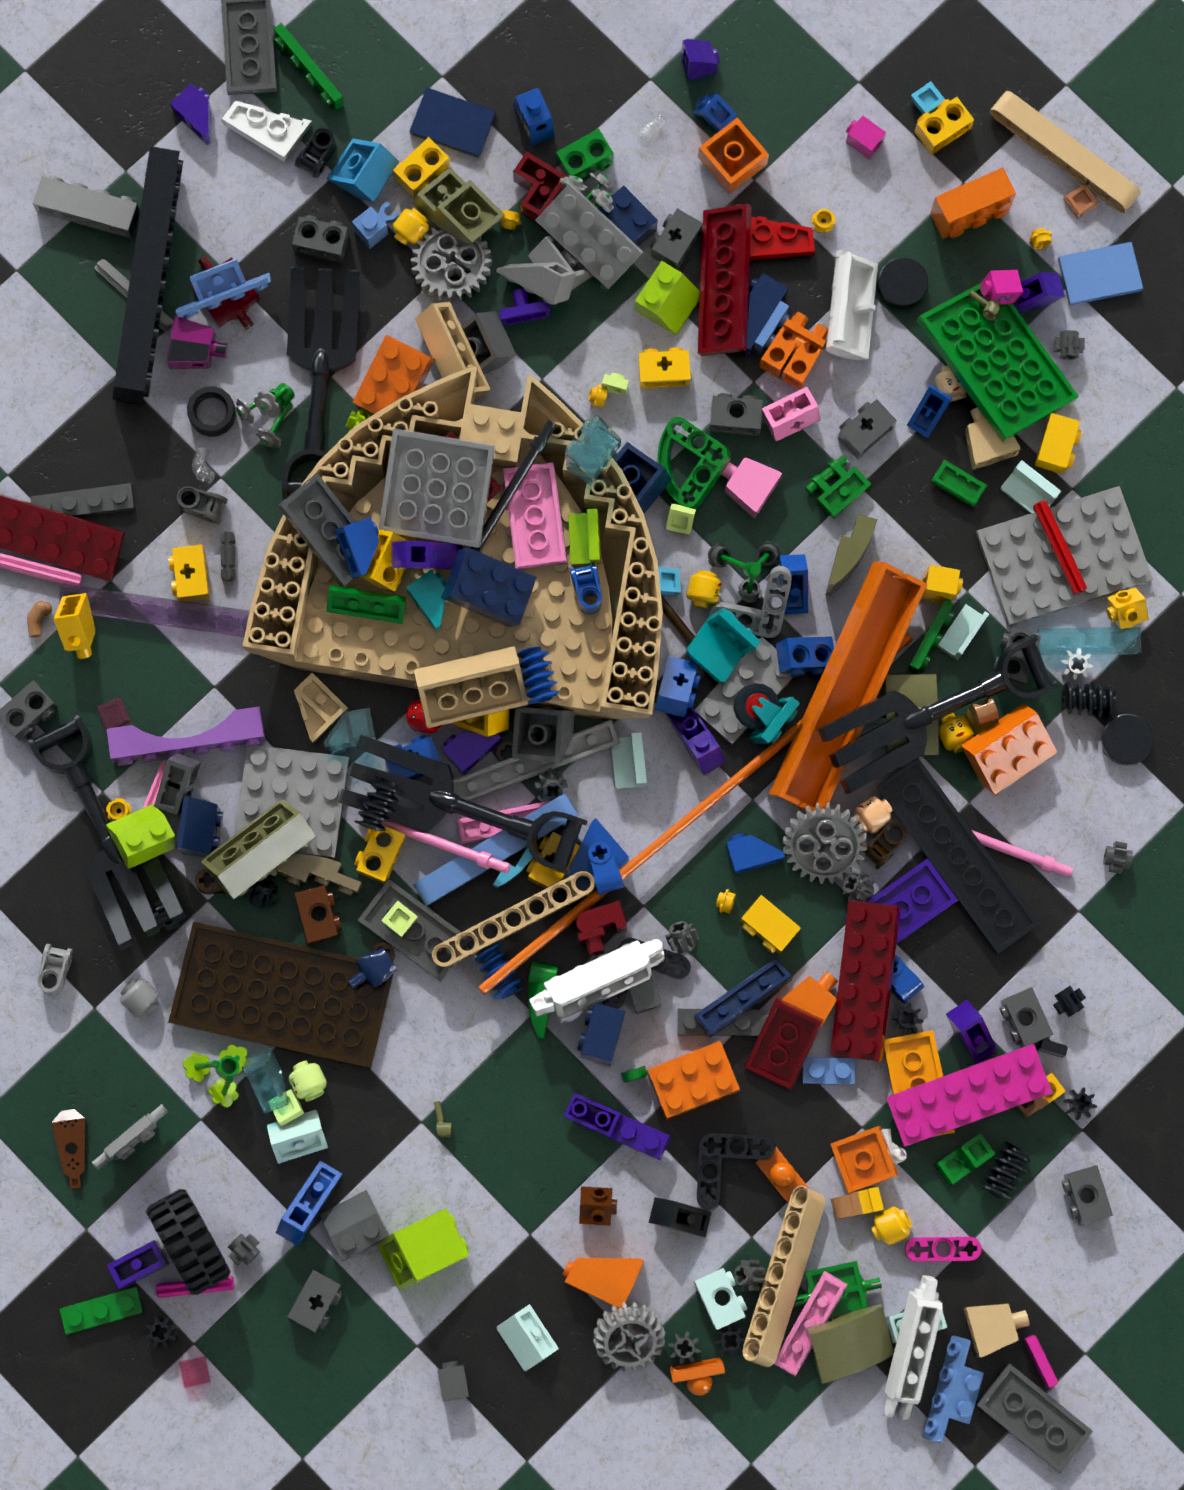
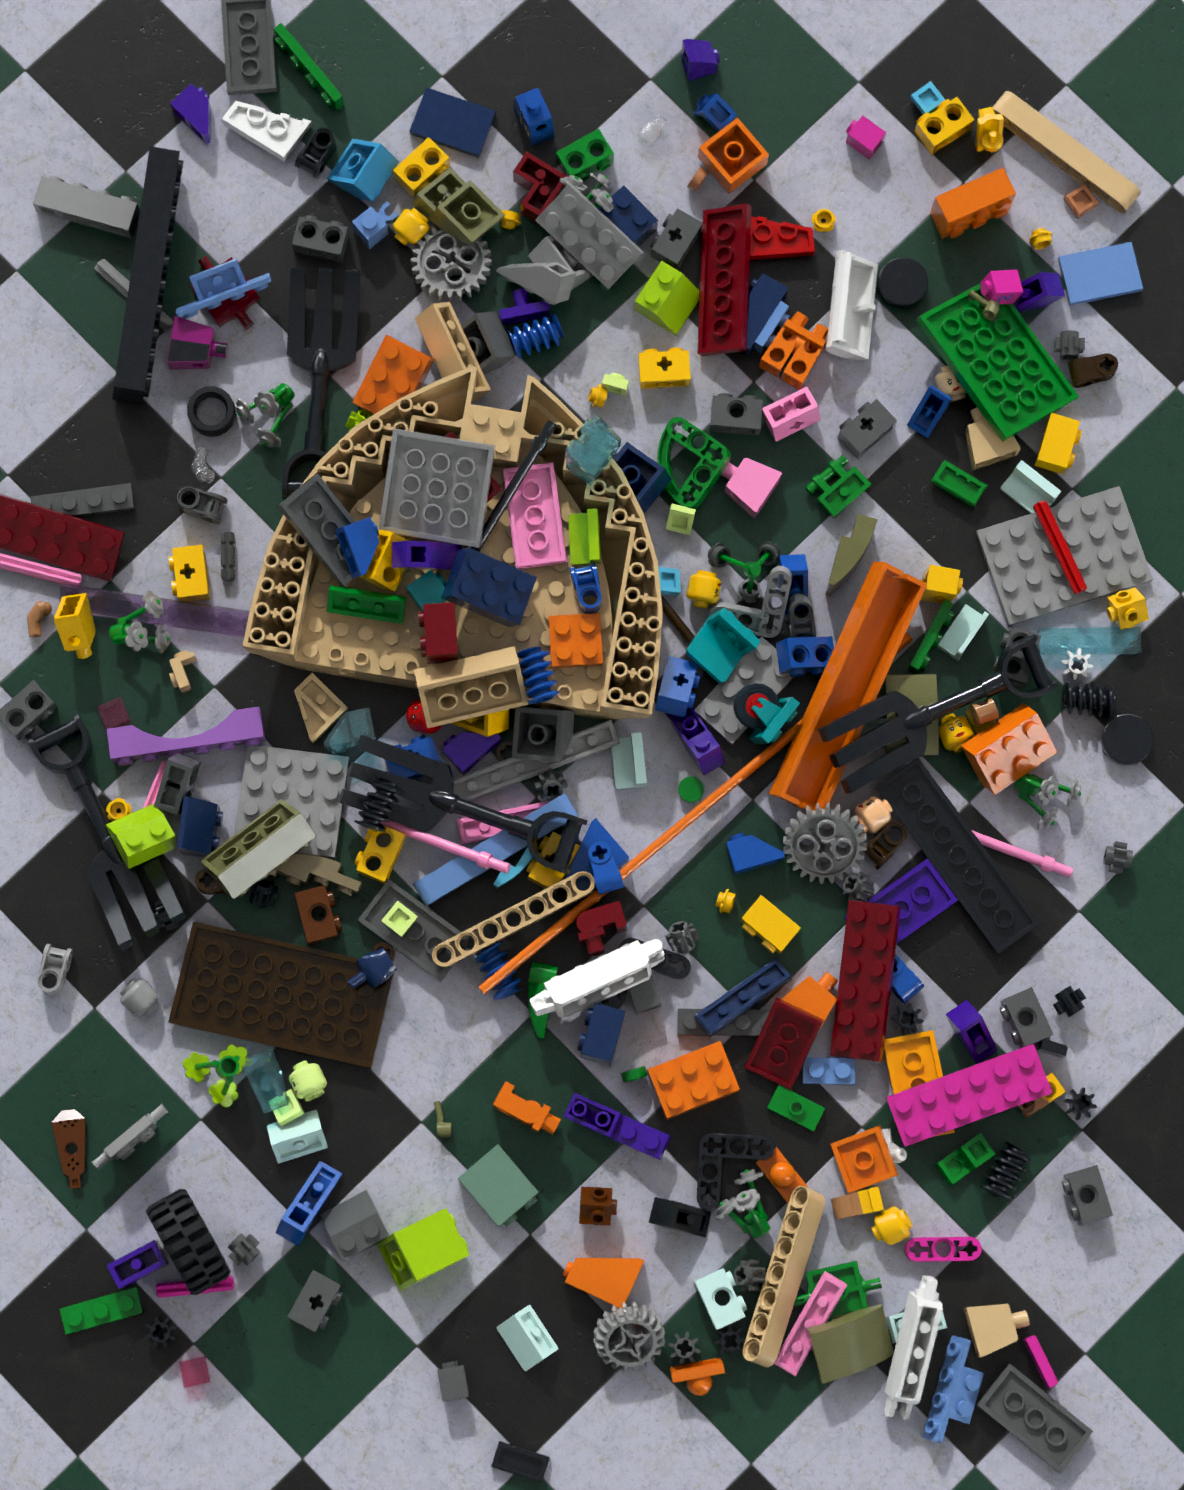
(134, 634): none -> light grey plant
(179, 675): none -> tan bracket
(440, 632): none -> dark red brick
(499, 1186): none -> sand green brick
(520, 1461): none -> black tile
(525, 1111): none -> orange hips
(536, 336): none -> blue piece
(575, 640): none -> orange plate
(691, 789): none -> green tile
(697, 179): none -> nougat tile
(756, 1221): none -> plant
(795, 1108): none -> green plate
(800, 622): none -> dark grey piece
(989, 130): none -> yellow hips
(1031, 784): none -> plant
(1088, 370): none -> dark brown piece

